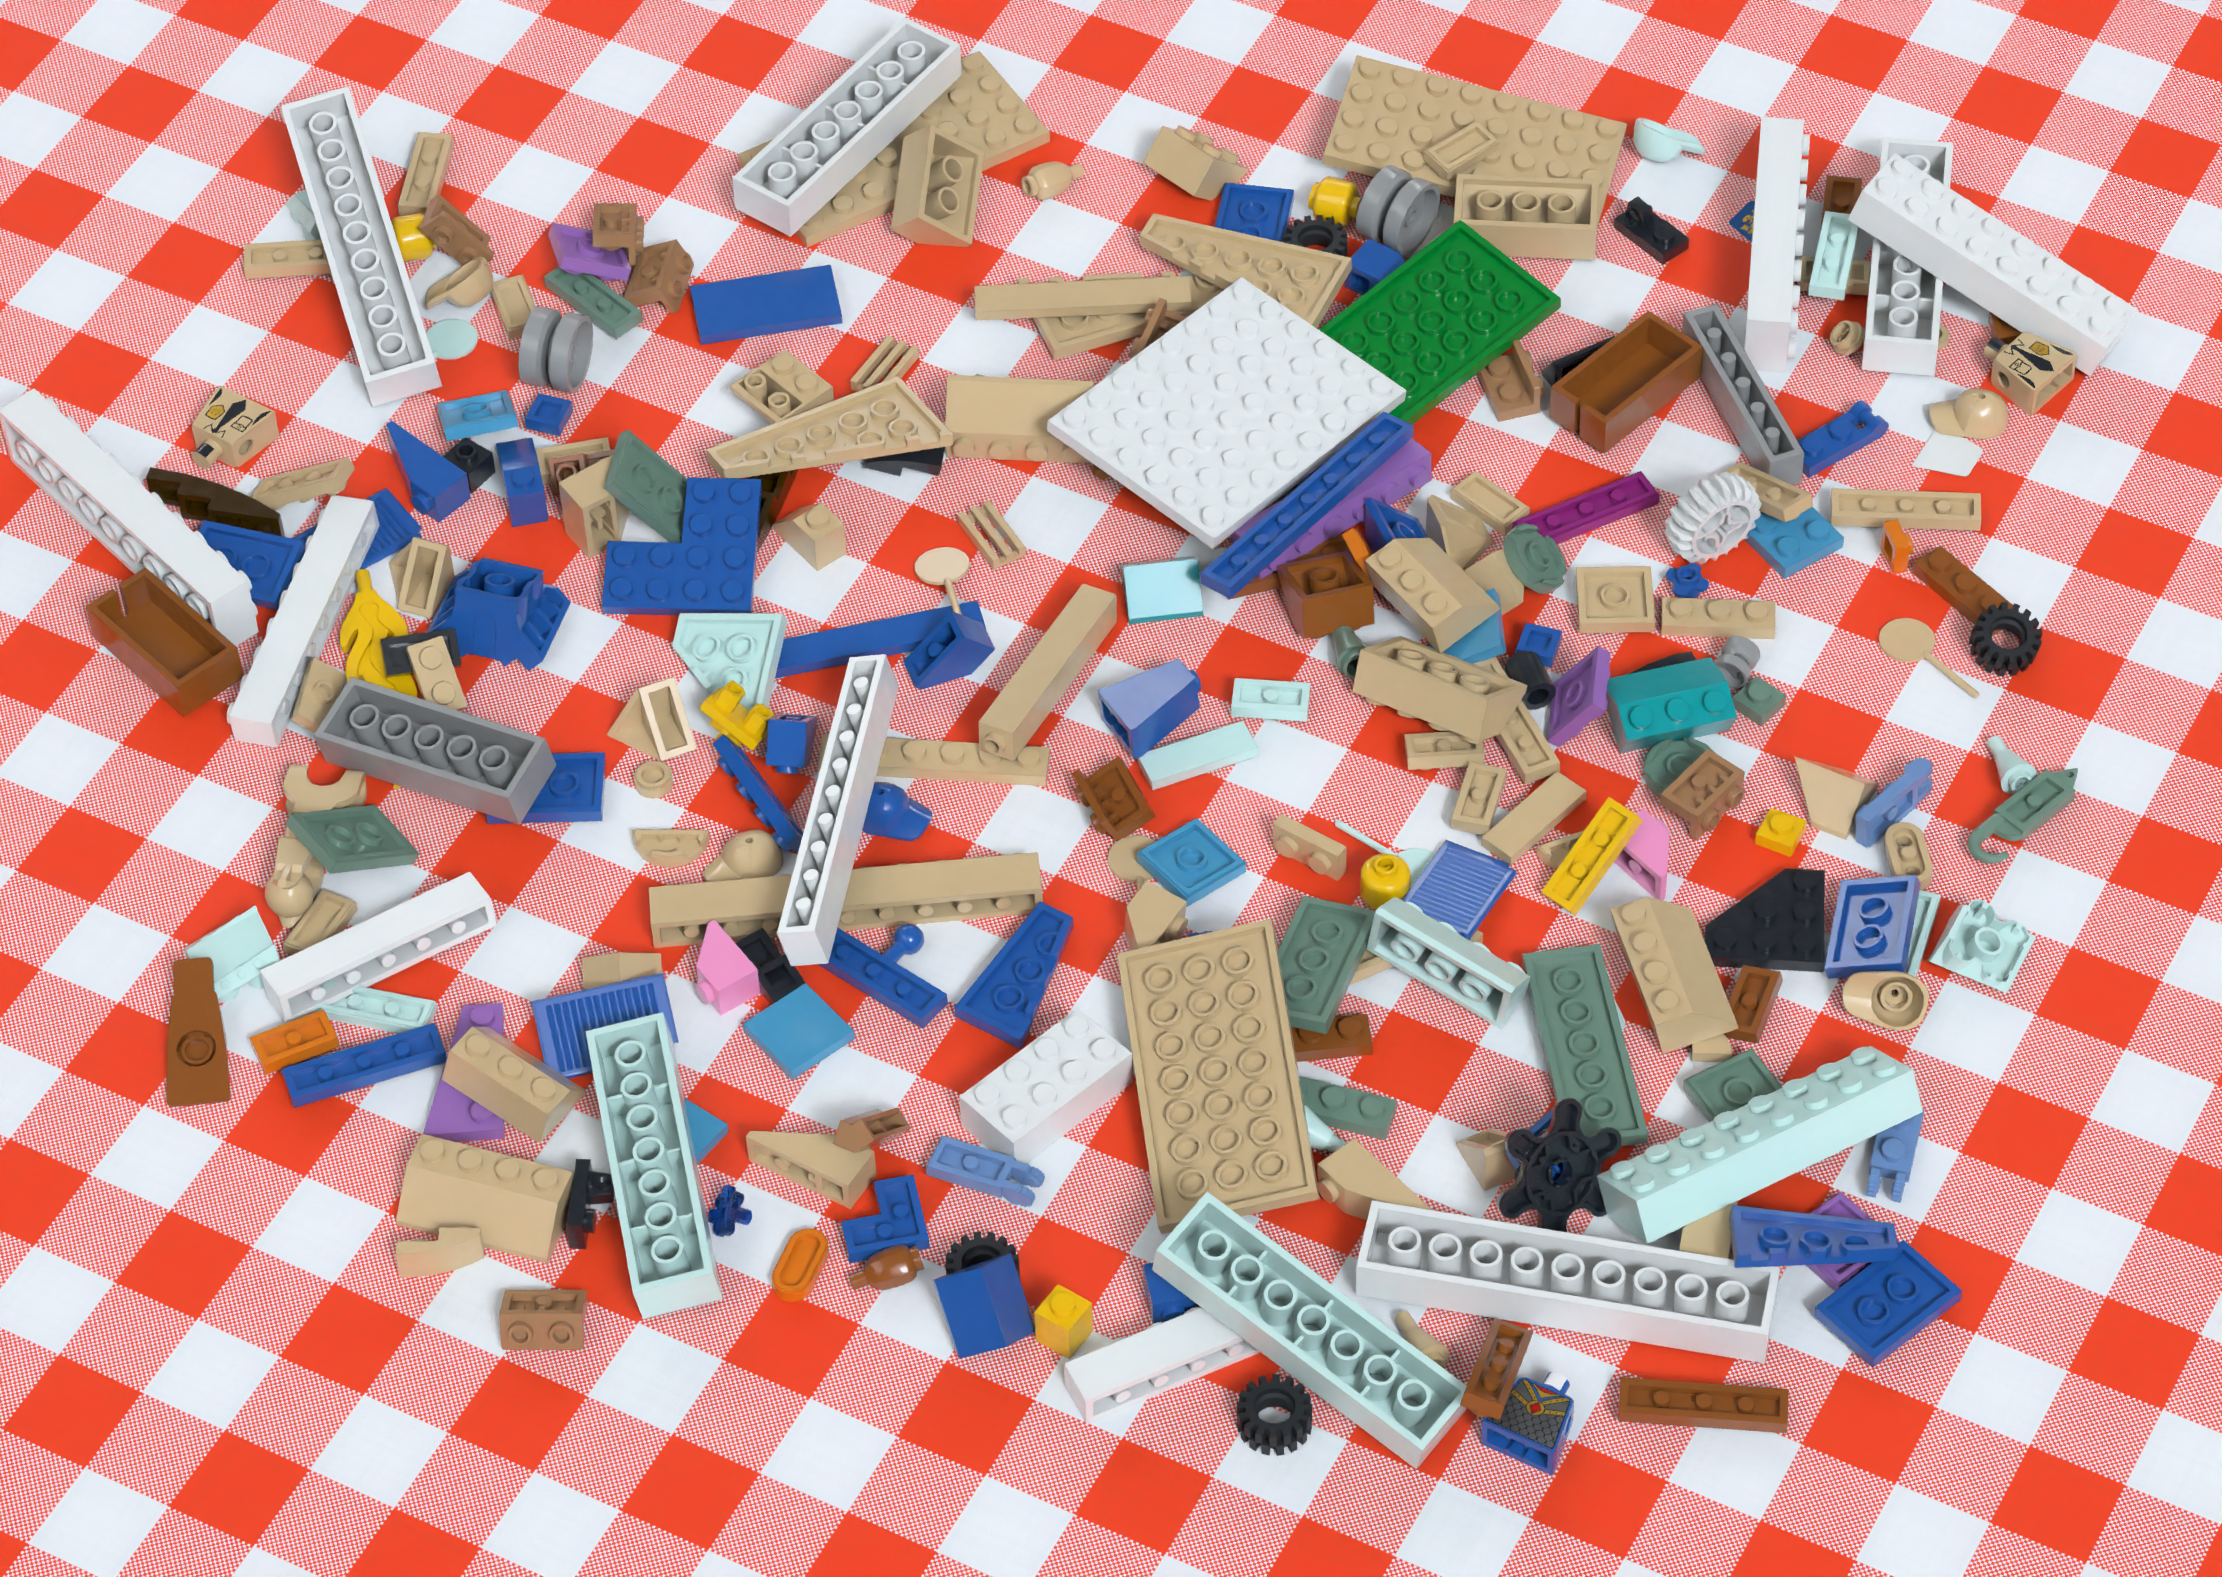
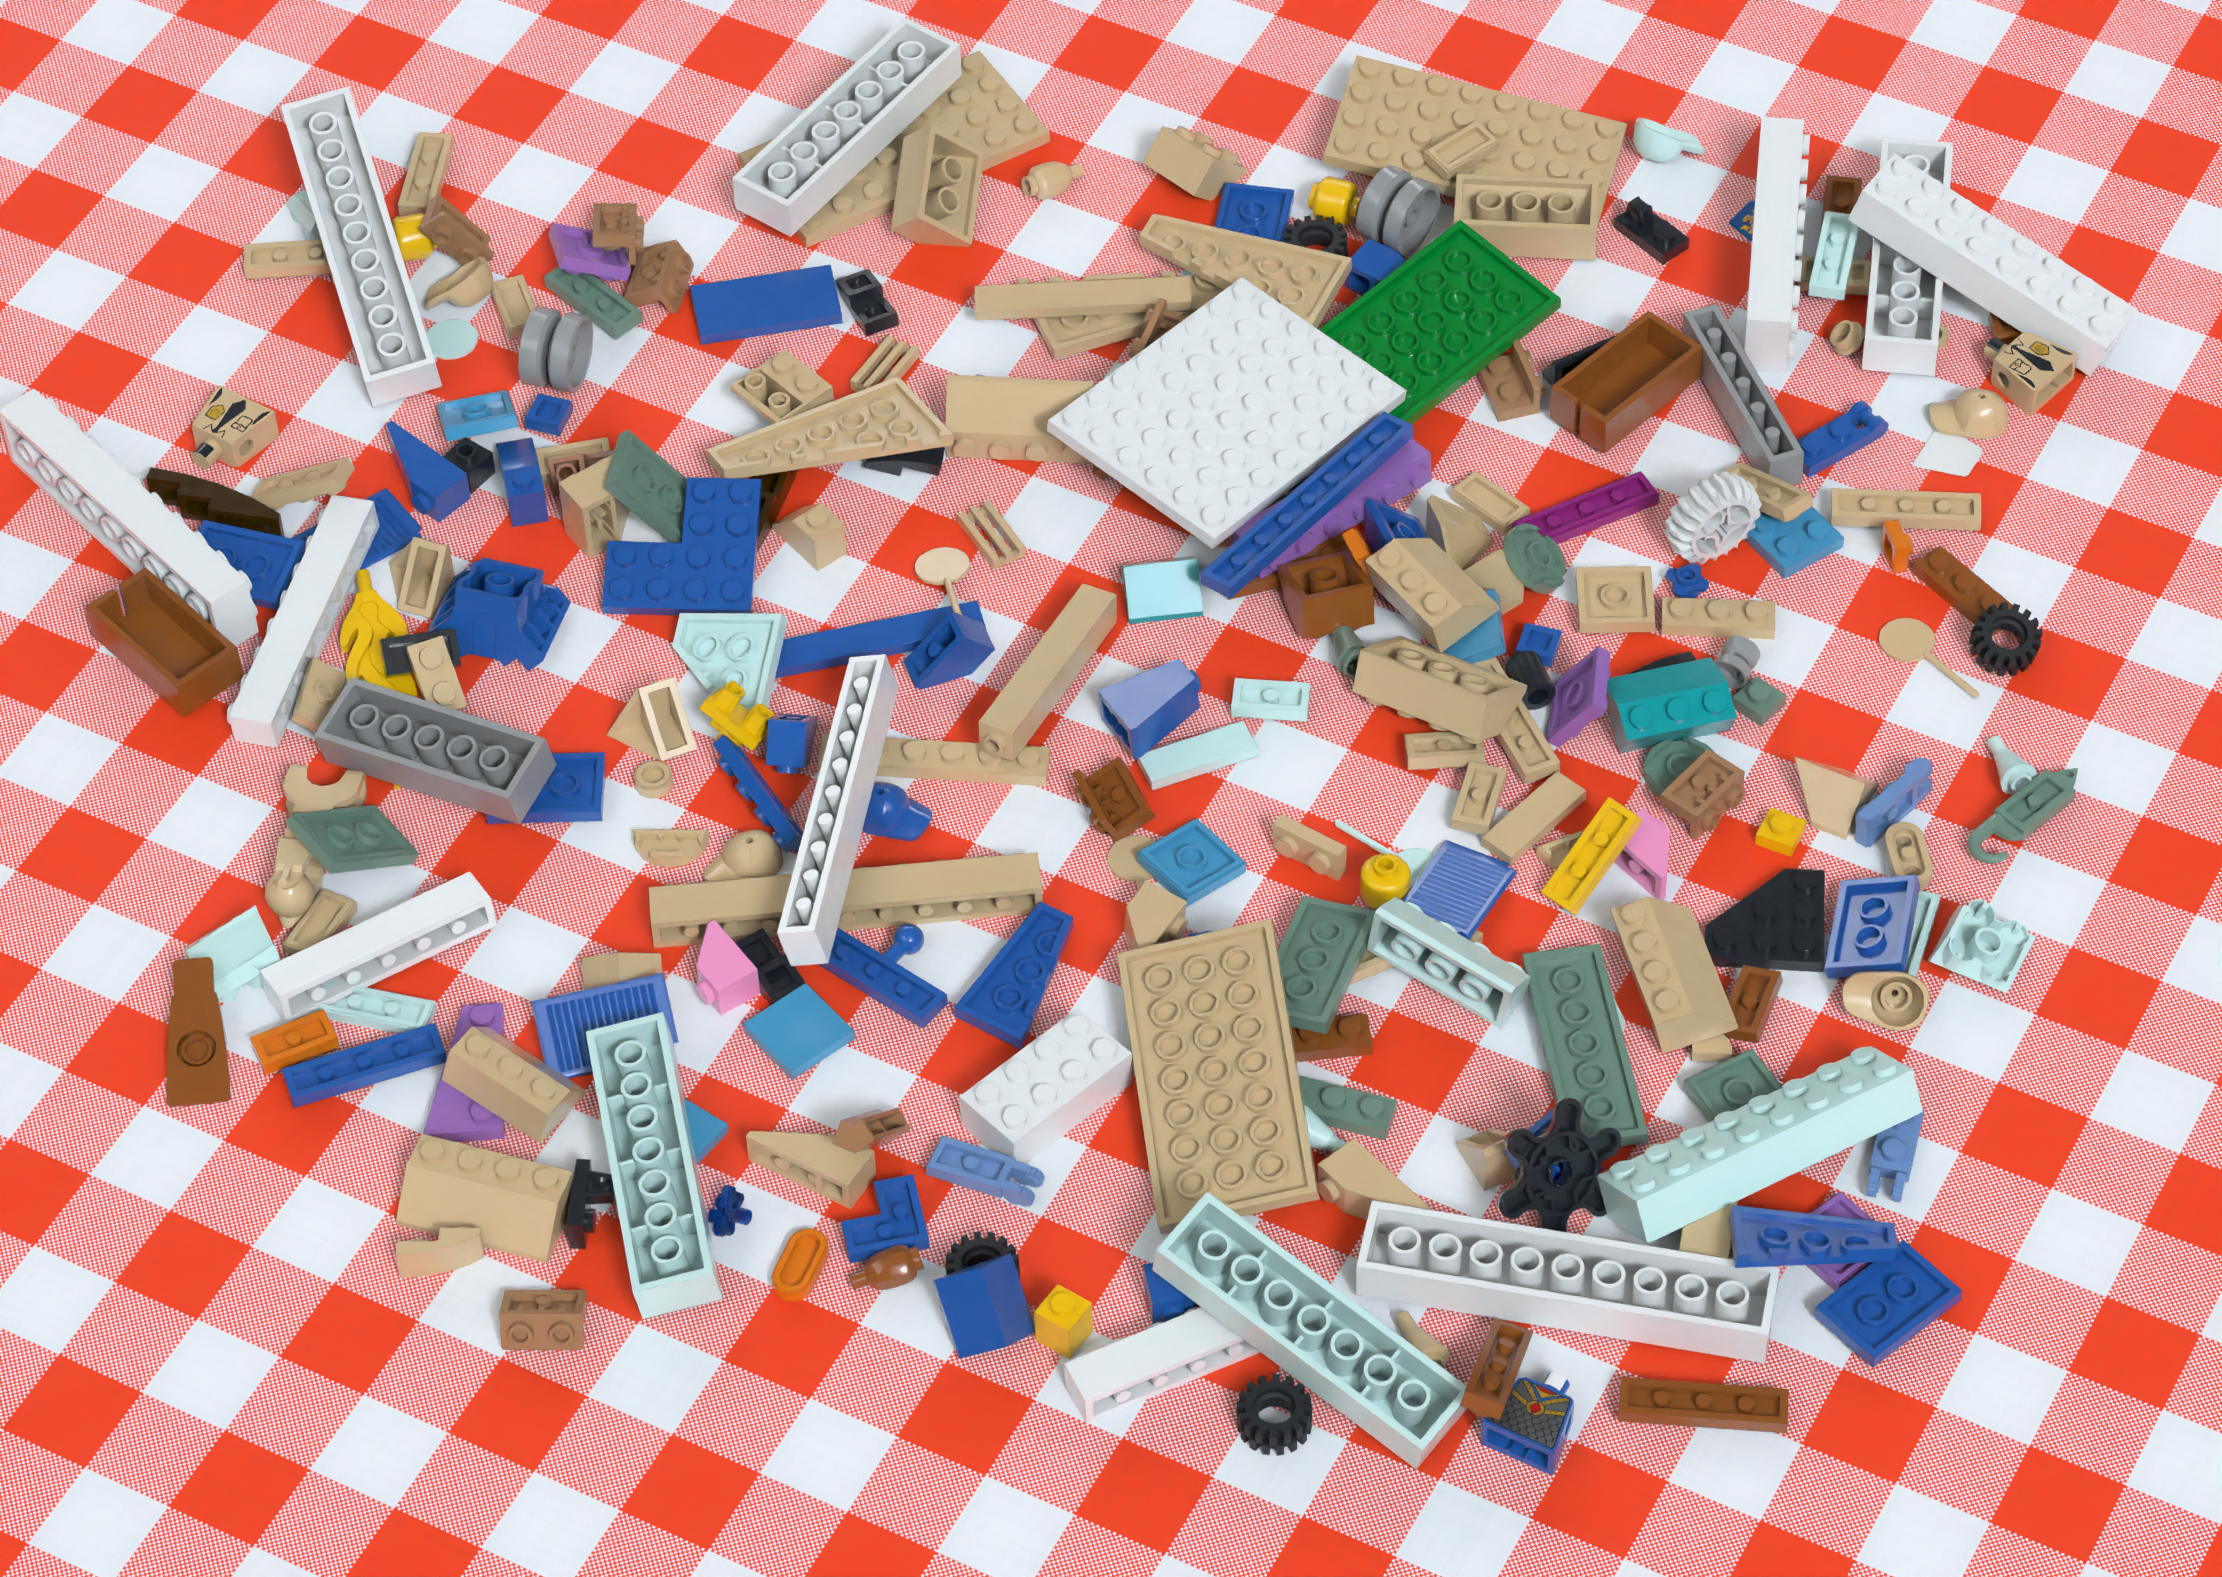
(866, 302): none -> black slope

